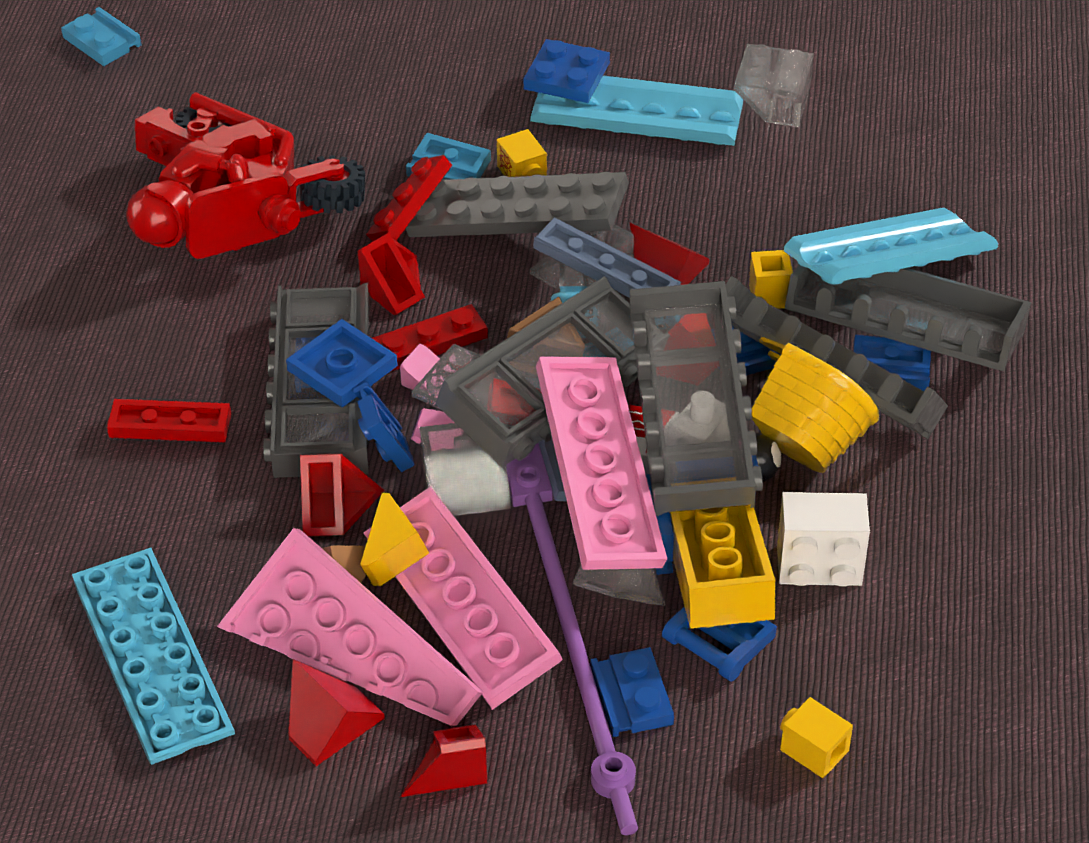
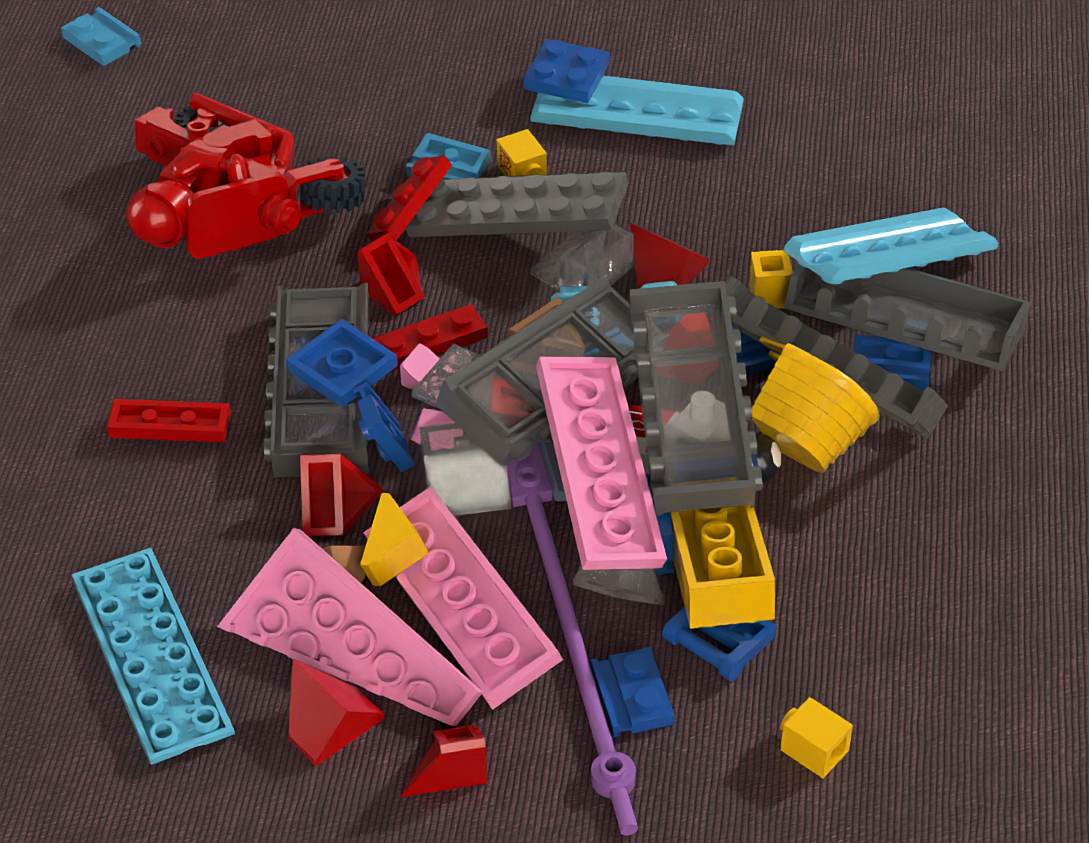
(598, 259): sand blue tile -> none
(775, 82): clear slope -> none
(823, 538): white brick -> none

